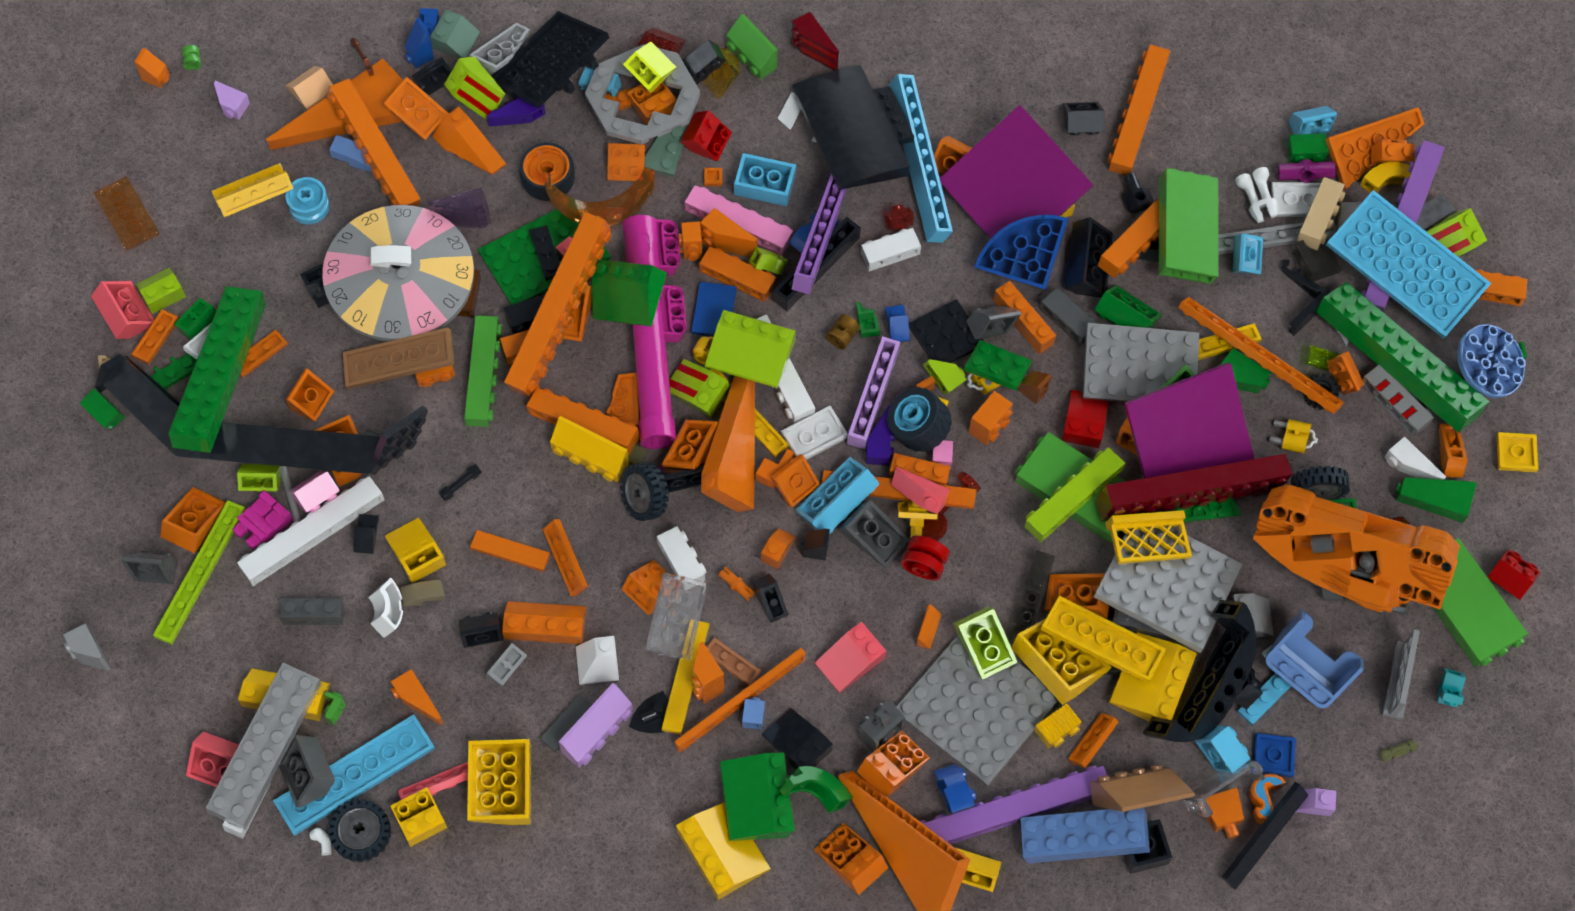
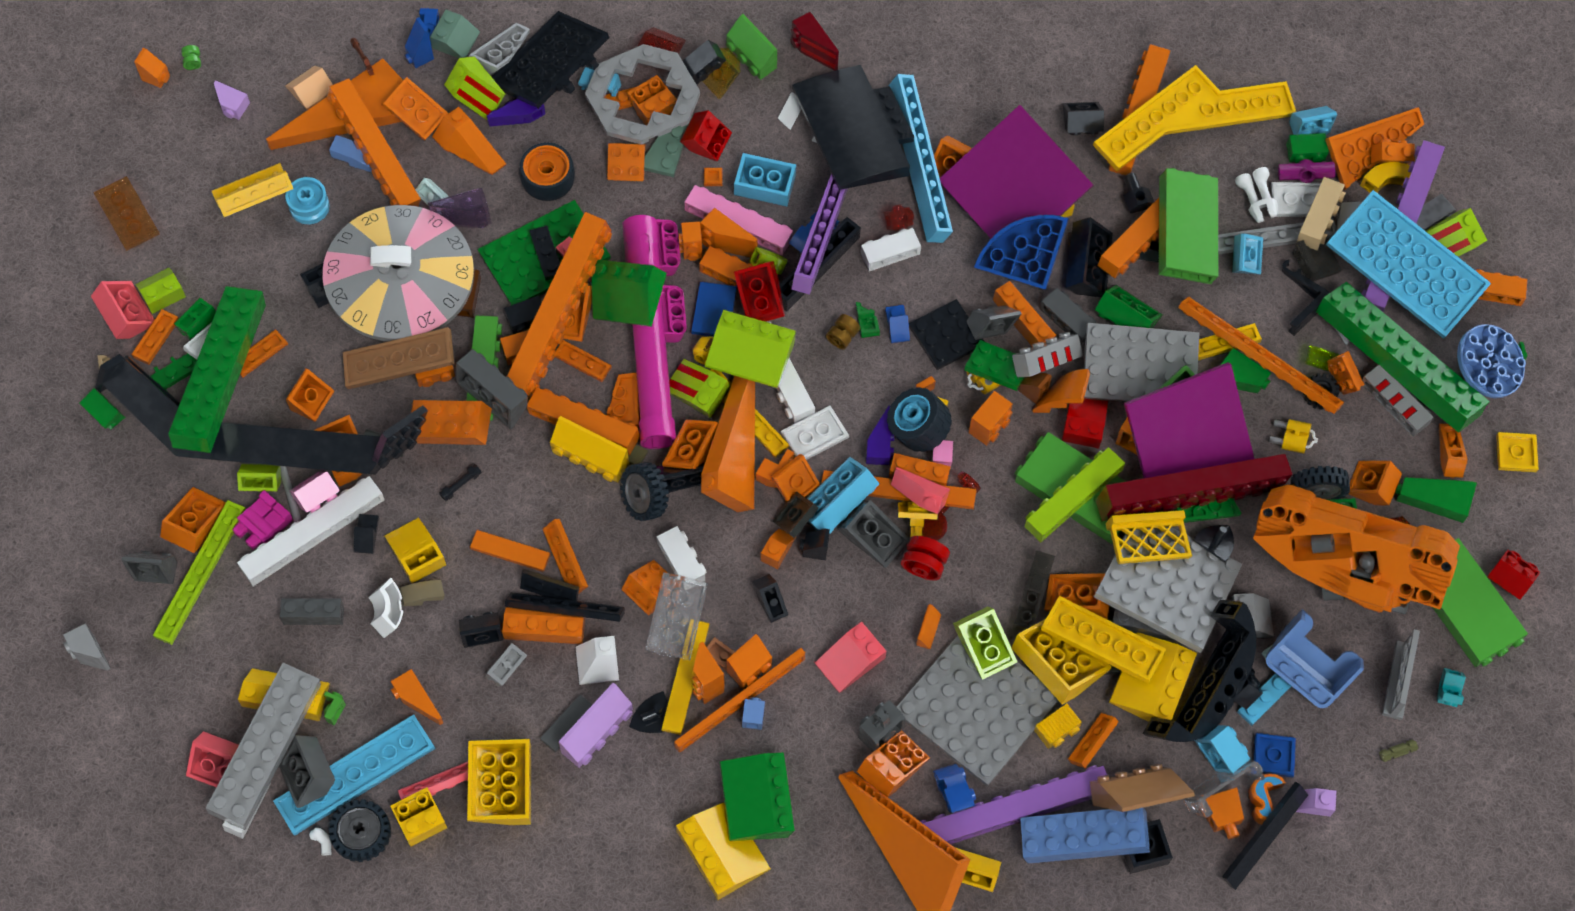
(429, 191): none -> light aqua slope
(432, 76): black hinge -> none
(454, 422): none -> orange brick
(491, 387): none -> dark grey slope
(548, 586): none -> black tile
(565, 606): none -> black tile
(582, 361): none -> orange tile
(611, 210): clear orange windscreen -> none
(649, 66): neon yellow slope -> none
(736, 583): orange pin -> none
(749, 662): none -> orange slope
(760, 292): none -> red slope
(795, 514): none -> pearl dark grey plate
(798, 740): black slope -> none
(820, 784): green arch -> none
(851, 858): orange slope -> none
(873, 393): lavender brick -> none
(945, 374): lime slope -> none
(1047, 355): none -> light grey brick
(1067, 389): none -> orange slope
(1192, 105): none -> yellow piece
(1216, 540): none -> black shield
(1375, 482): none -> orange slope
(1410, 460): white slope -> none

